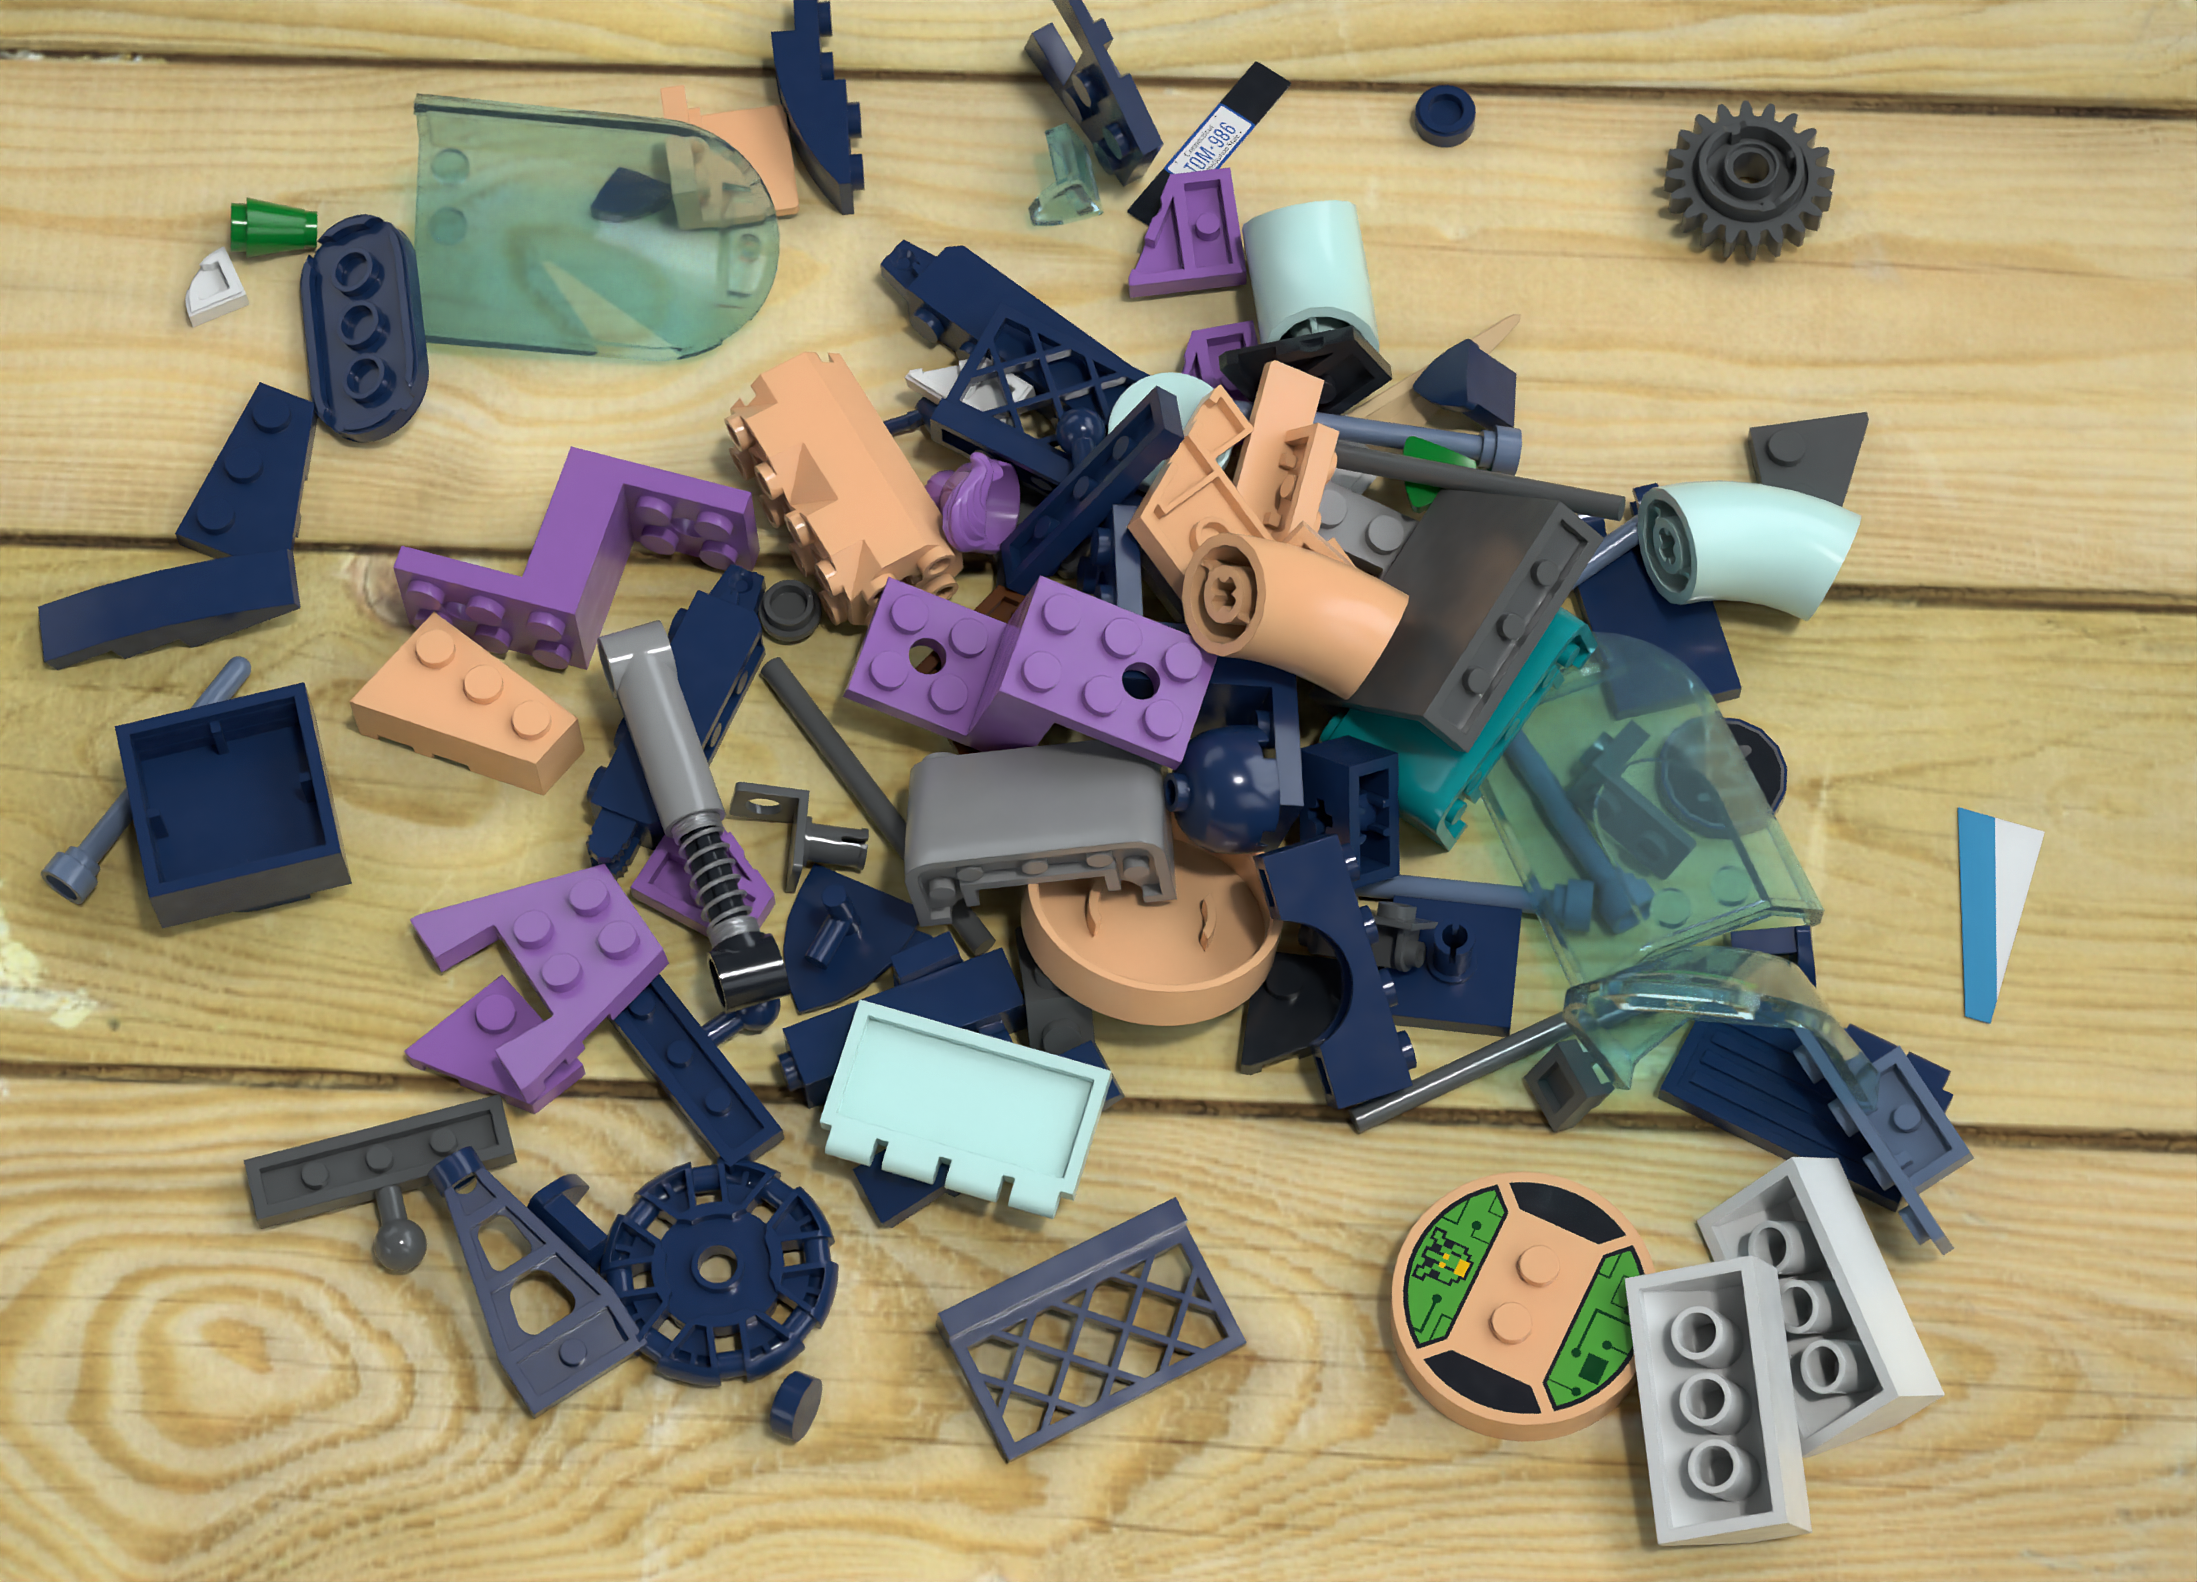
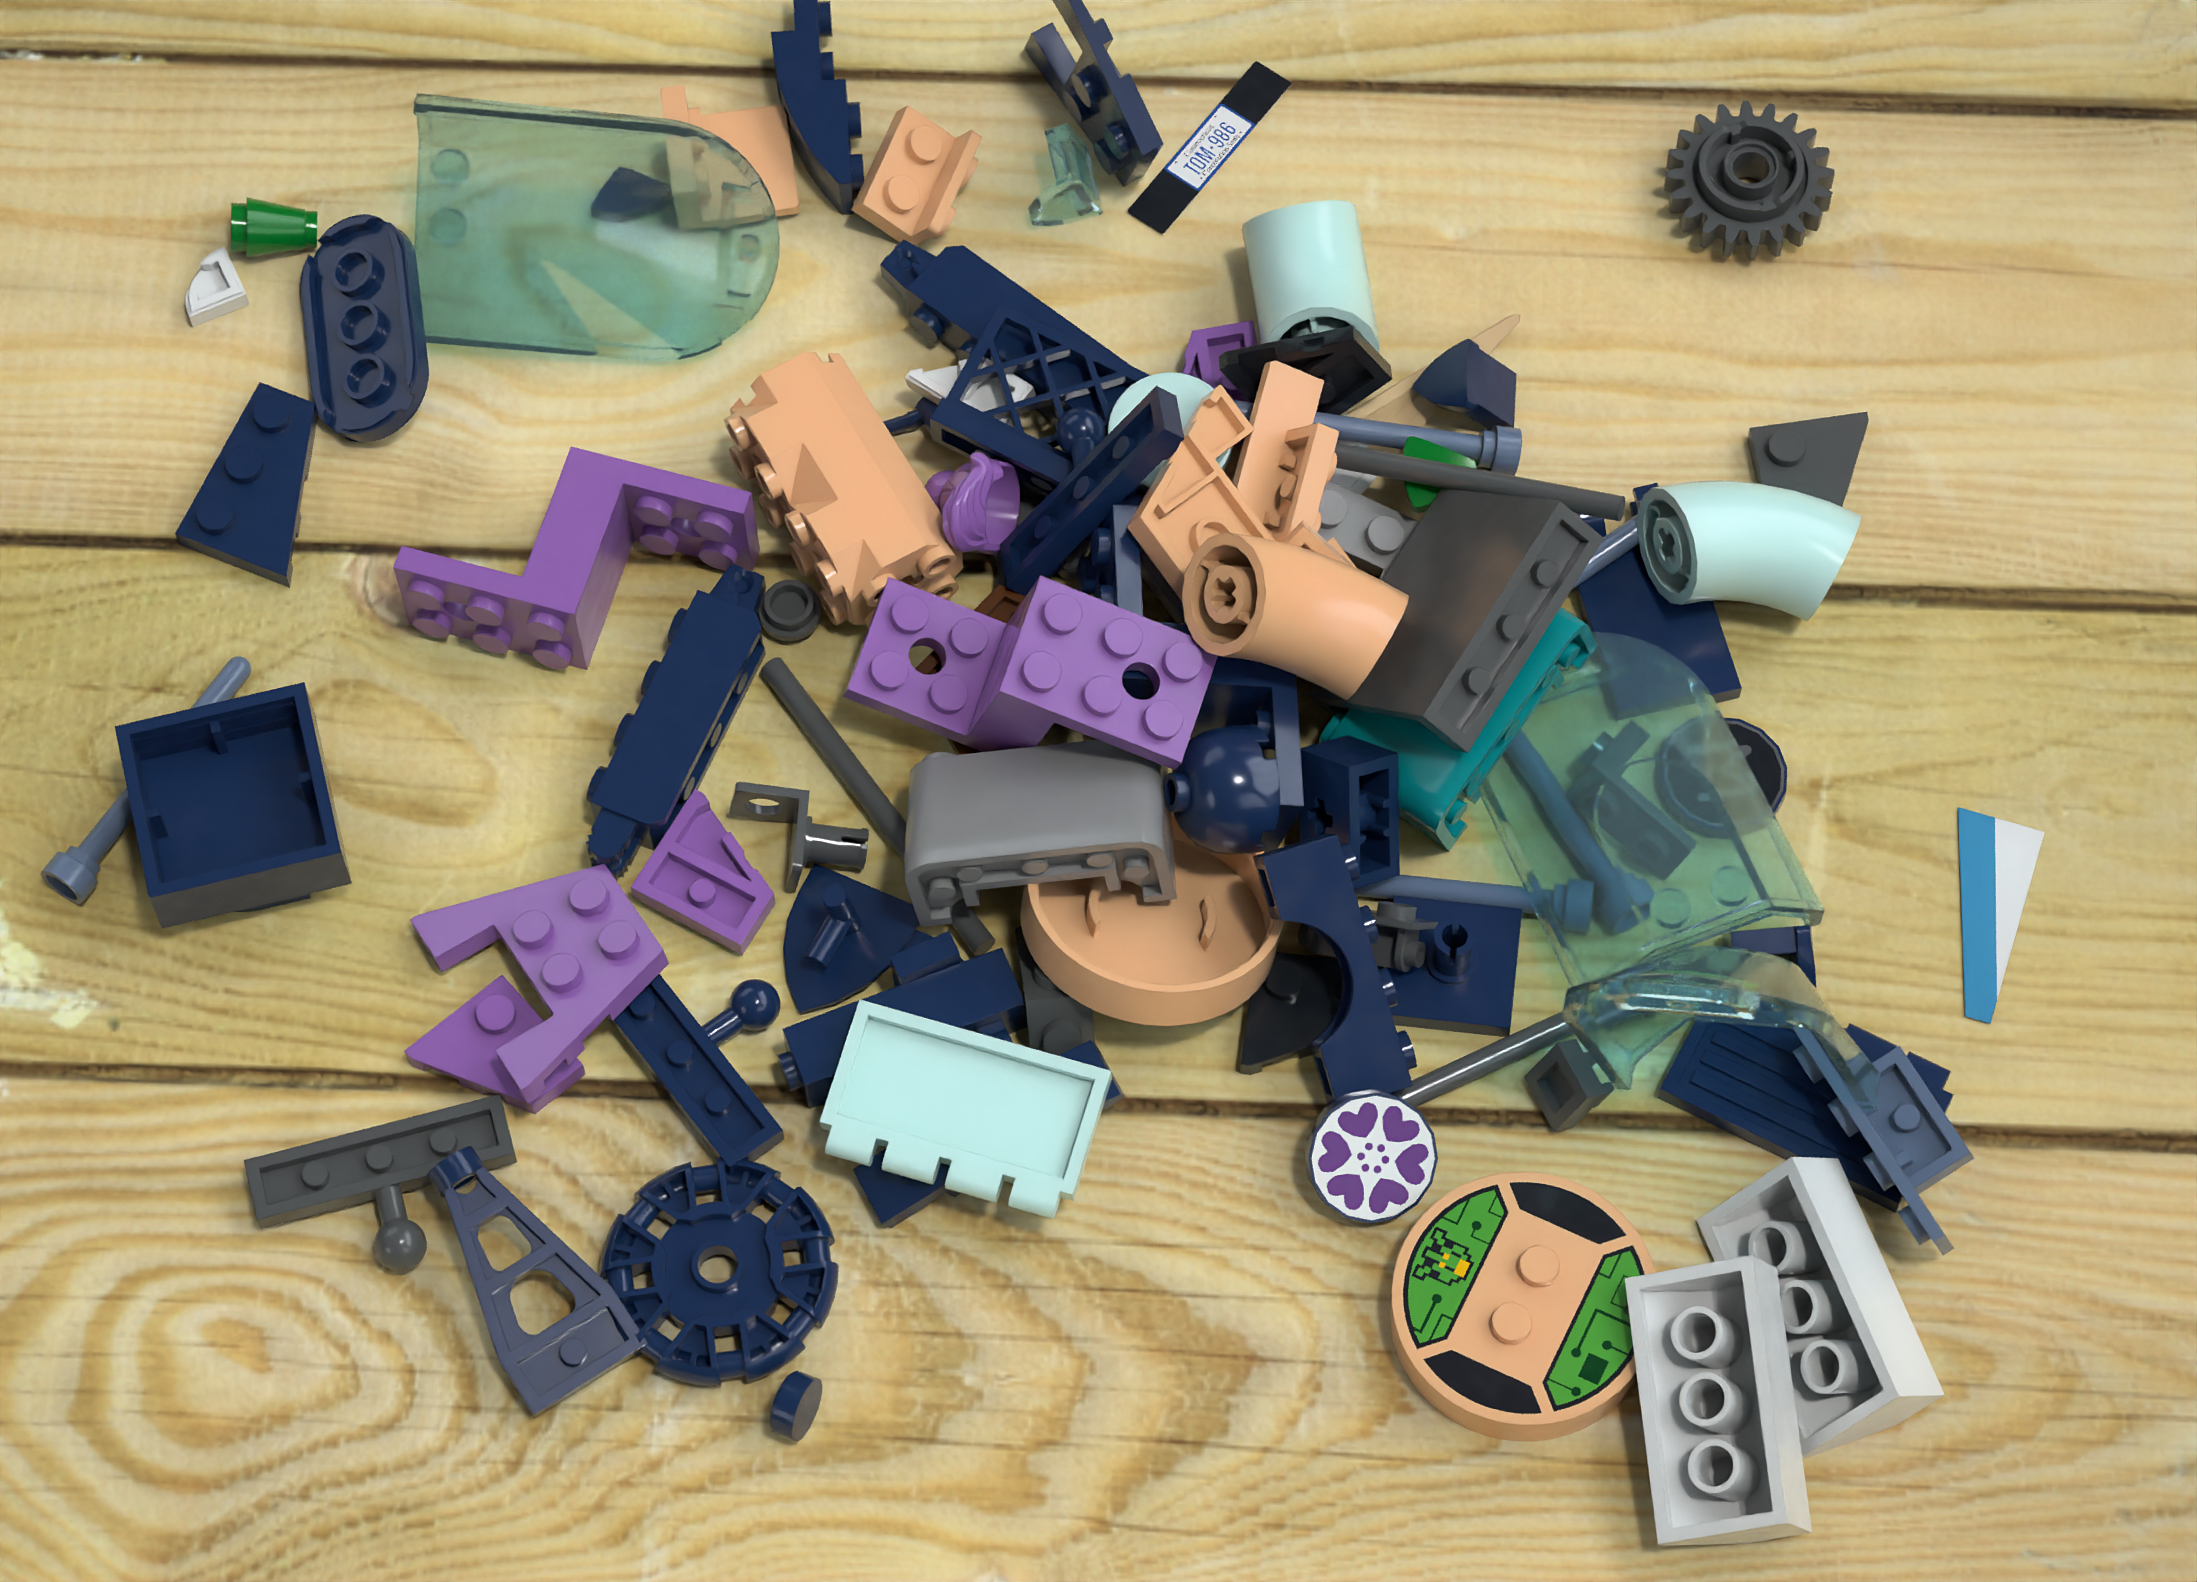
(169, 605): dark blue slope -> none
(468, 707): light nougat wedge -> none
(558, 1211): dark blue tile -> none
(645, 681): piece -> none
(916, 178): none -> light nougat bracket
(1065, 1277): dark blue fence -> none
(1192, 238): medium lavender wing -> none
(1371, 1156): none -> tile
(1445, 116): dark blue tile -> none

